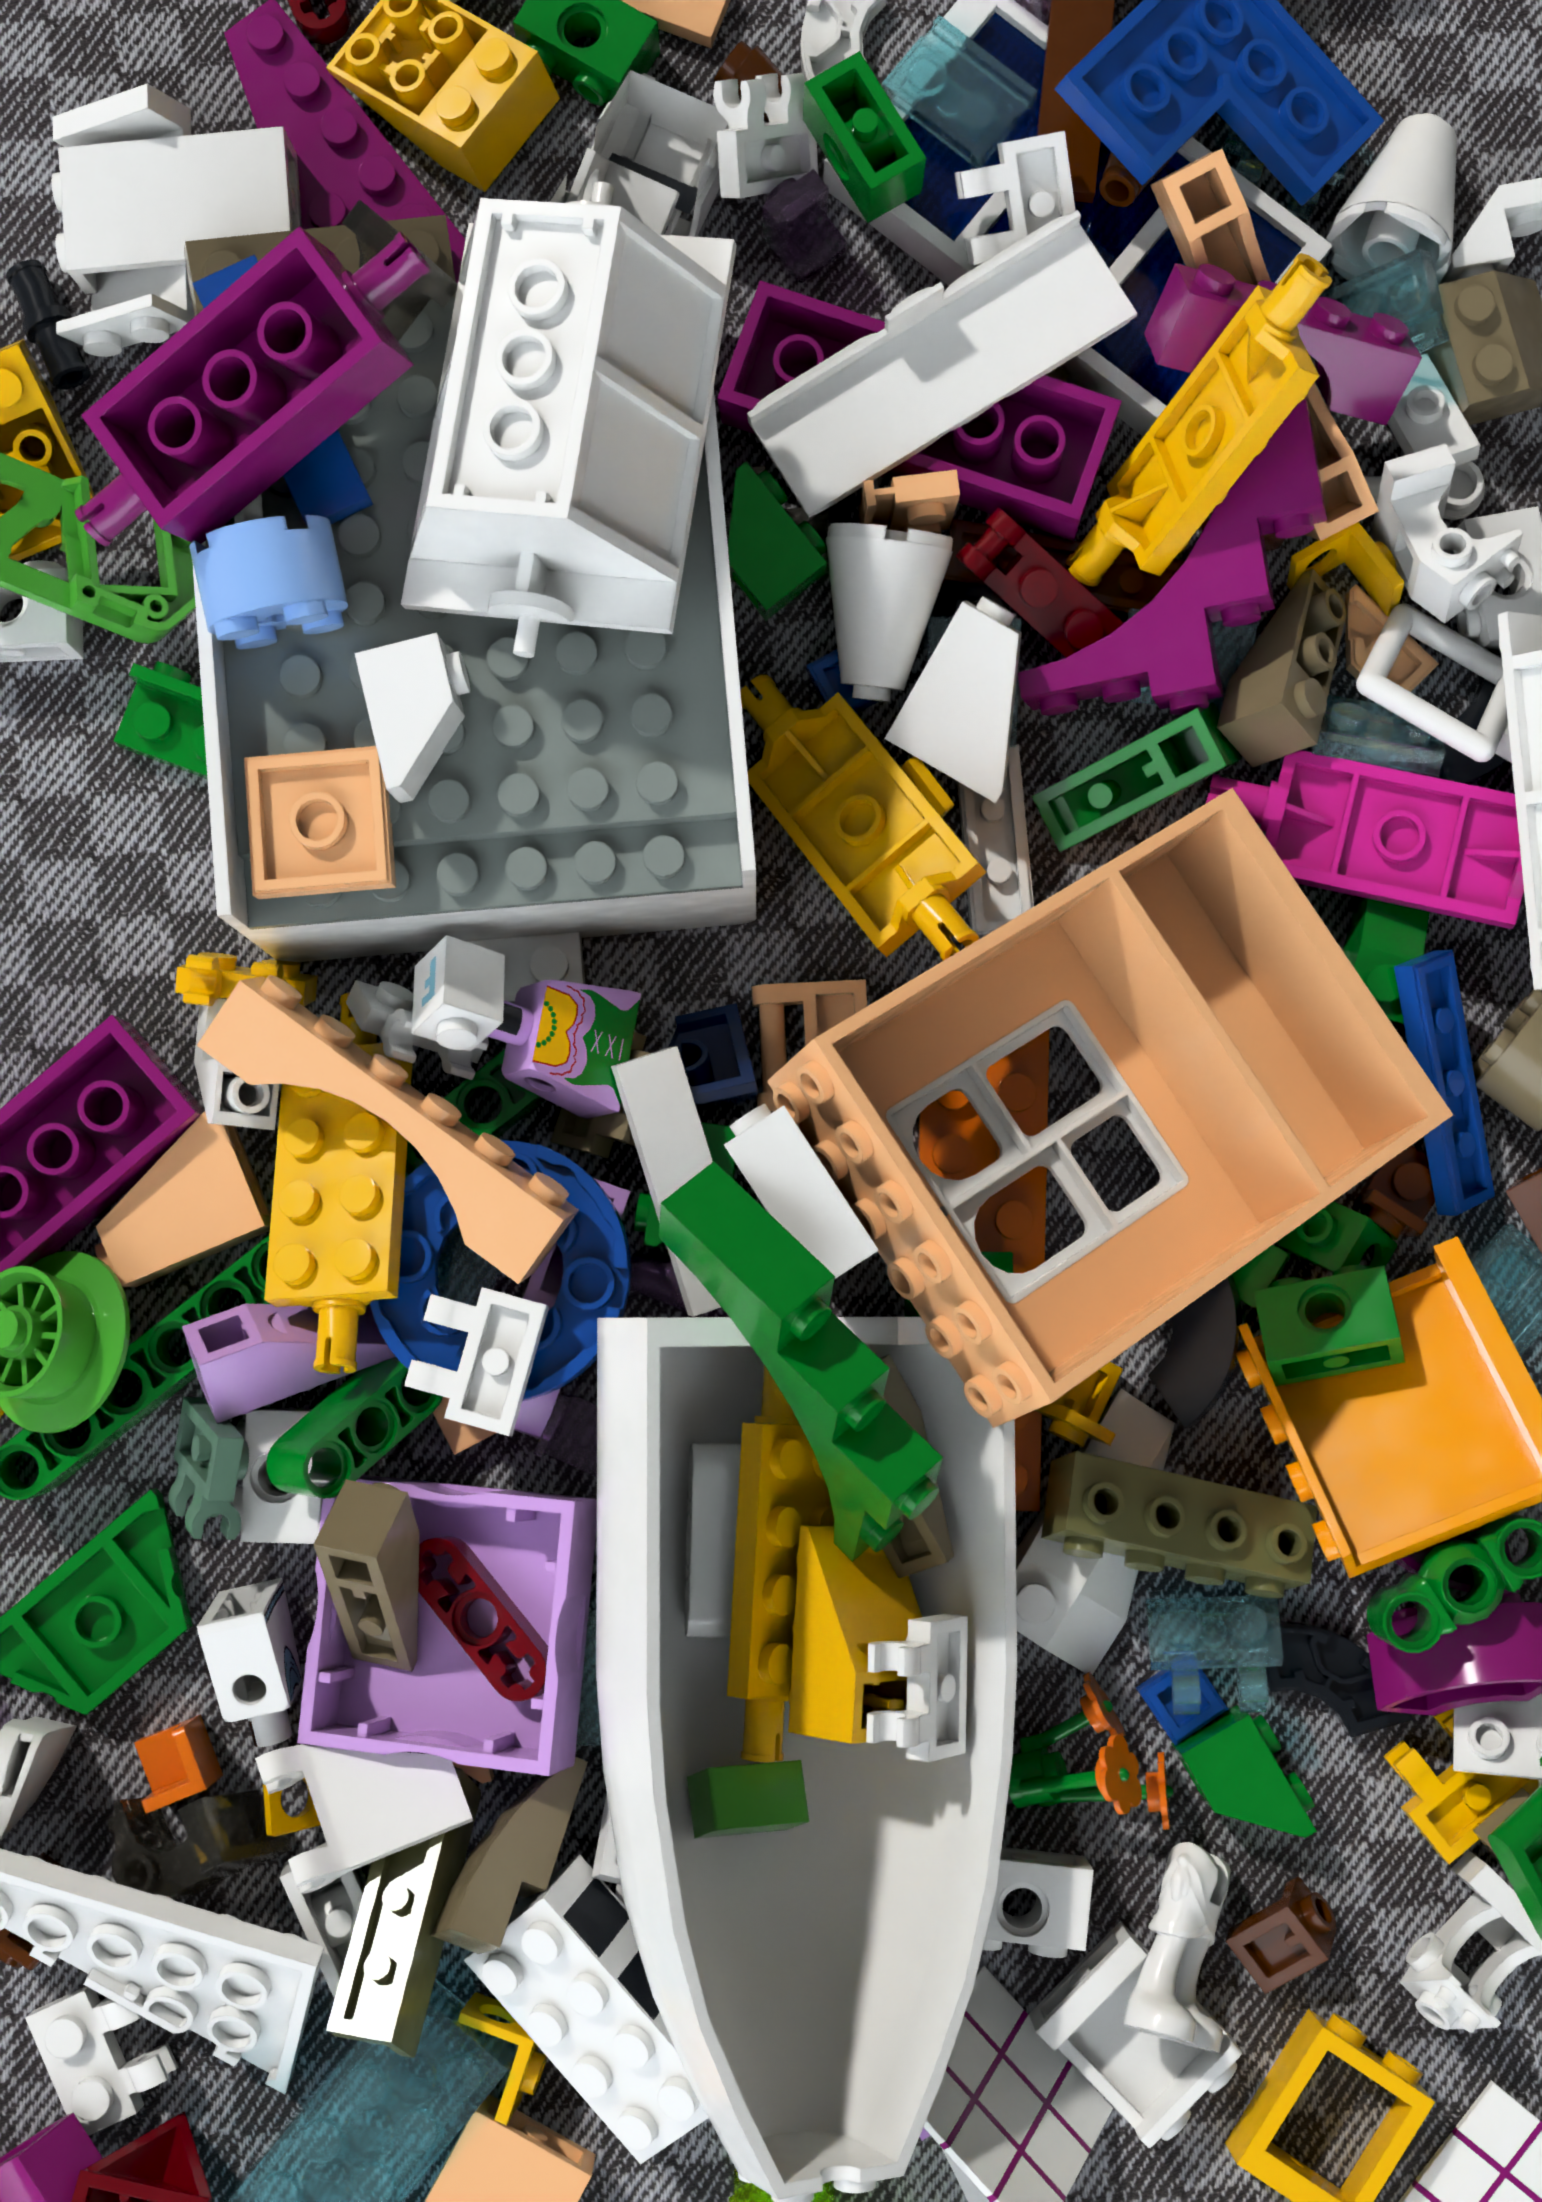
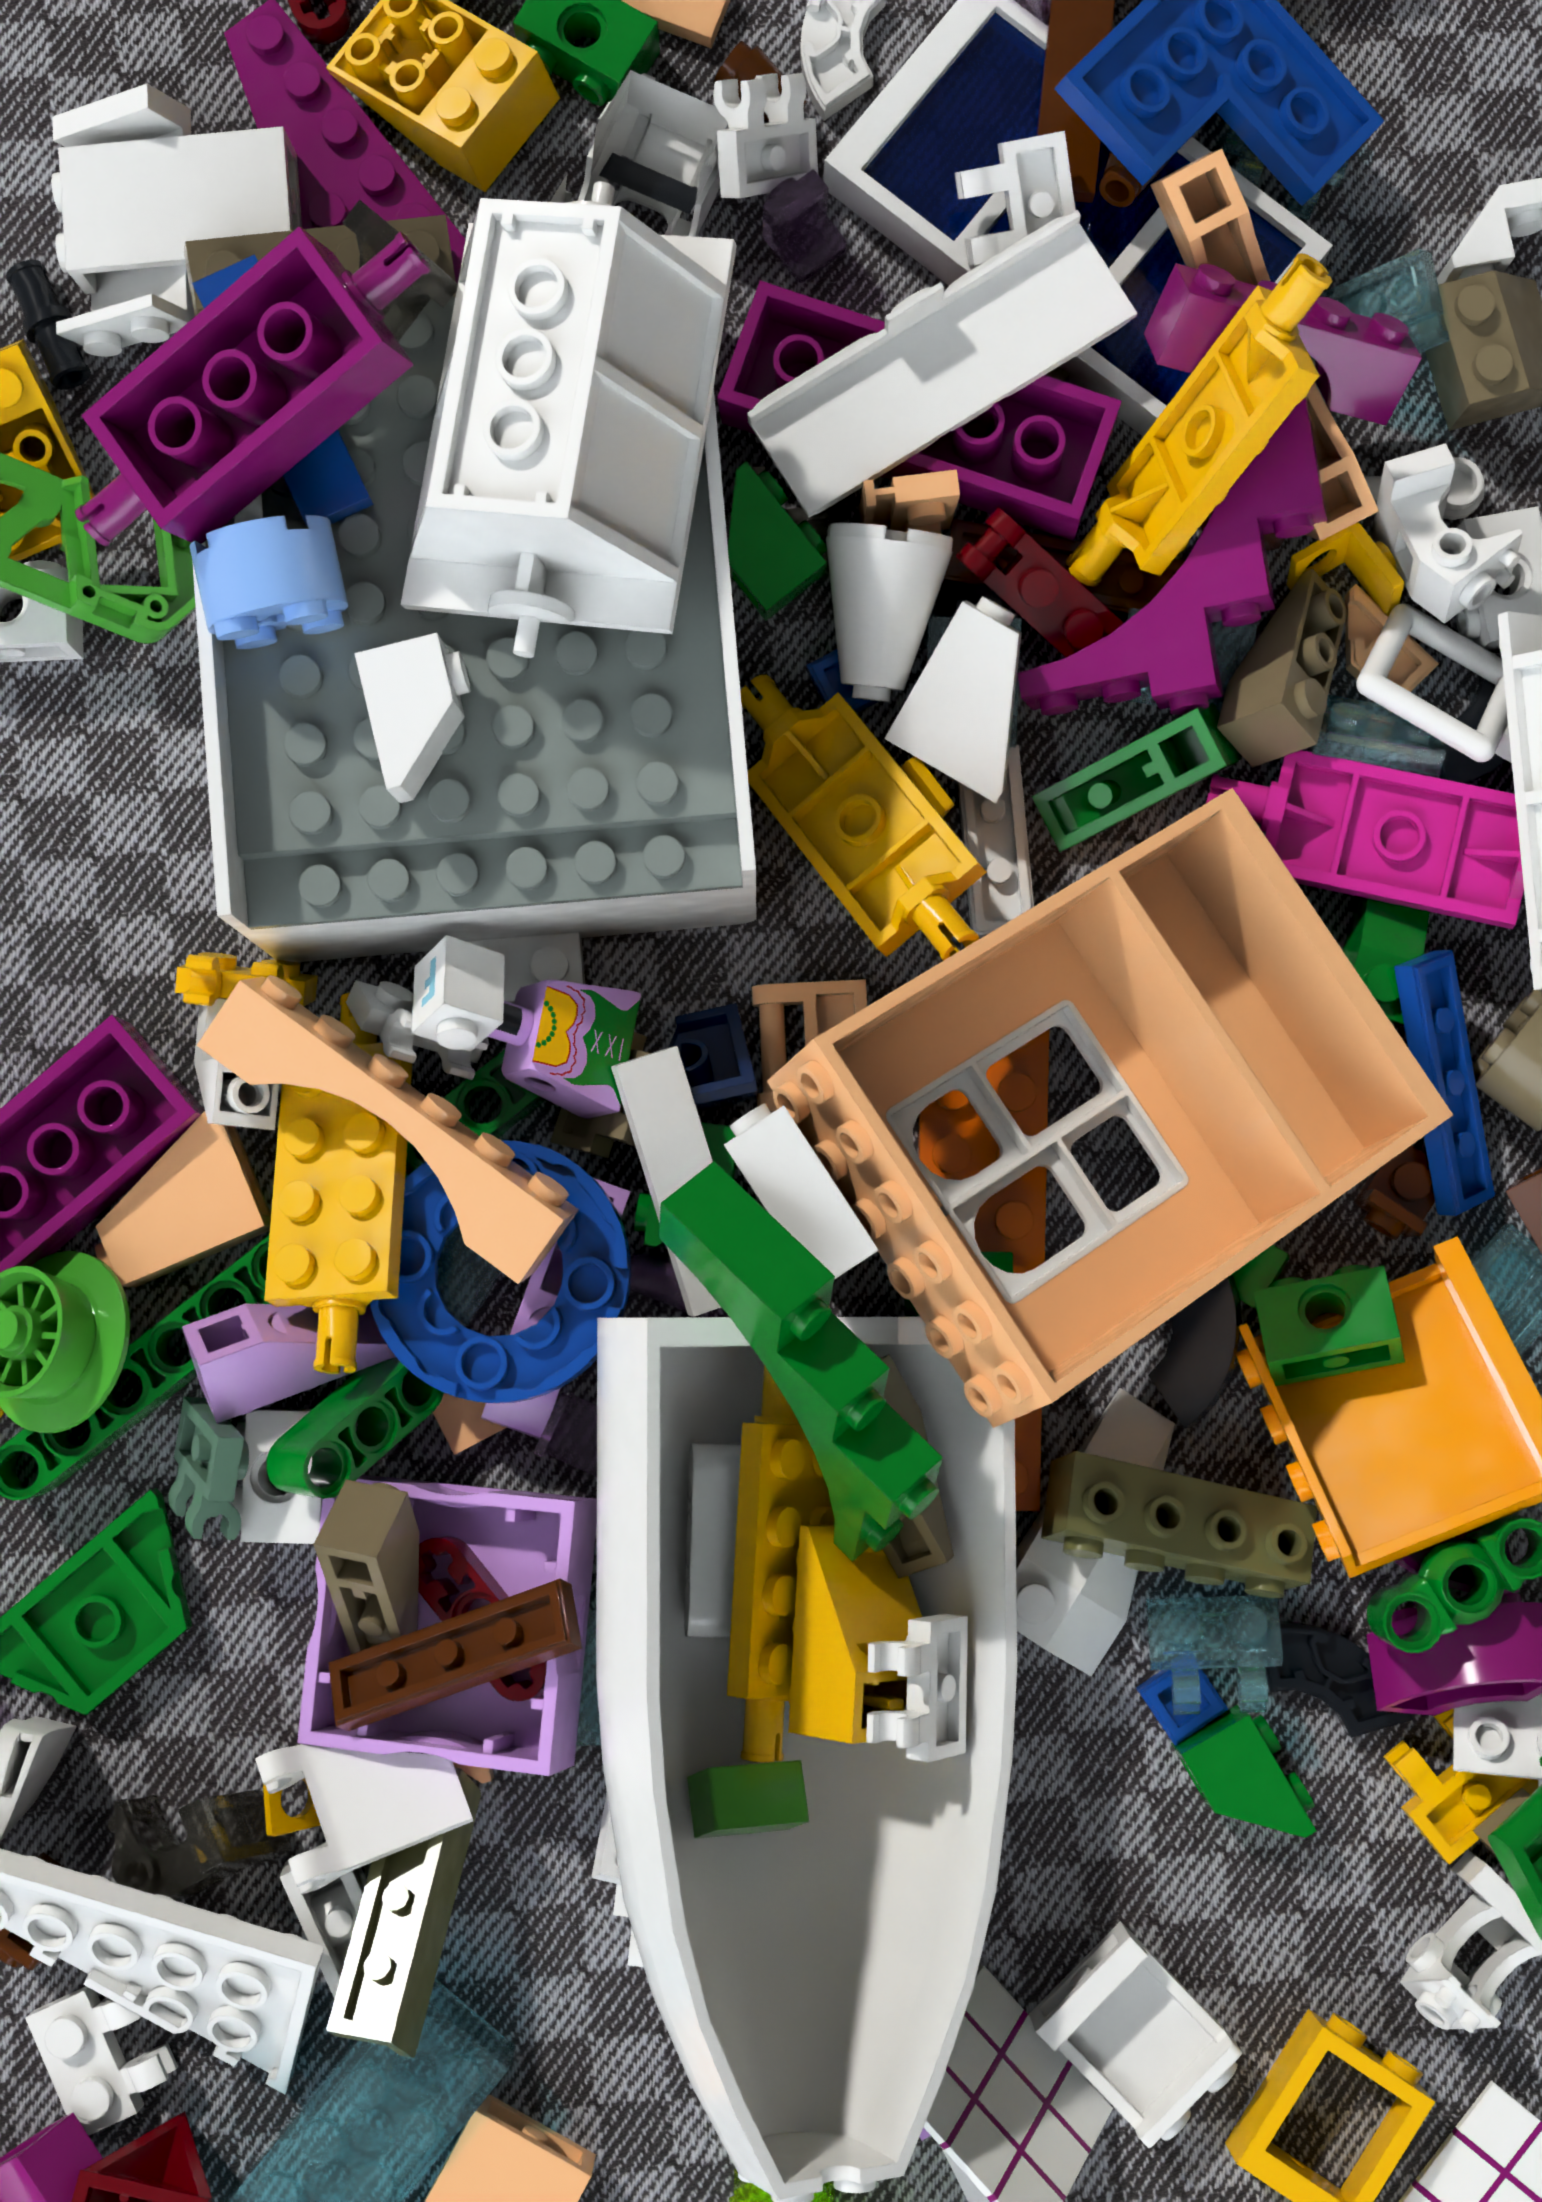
(165, 718): green bracket -> none
(177, 1763): orange panel -> none
(253, 1658): white torso -> none
(318, 823): light nougat tile -> none
(455, 1655): none -> reddish brown tile
(494, 1361): white plate -> none
(508, 1862): dark tan slope -> none
(527, 2064): yellow bracket -> none
(586, 2002): white brick -> none
(637, 194): white bracket -> none
(863, 137): green brick -> none
(959, 92): clear light blue plate -> none
(1044, 1779): plant -> none
(1061, 1904): white brick -> none
(1079, 1410): yellow bracket -> none
(1185, 1928): white piece -> none
(1285, 1937): reddish brown bracket -> none
(1338, 1239): green bracket -> none
(1401, 201): white cone -> none
(1431, 417): white plate -> none

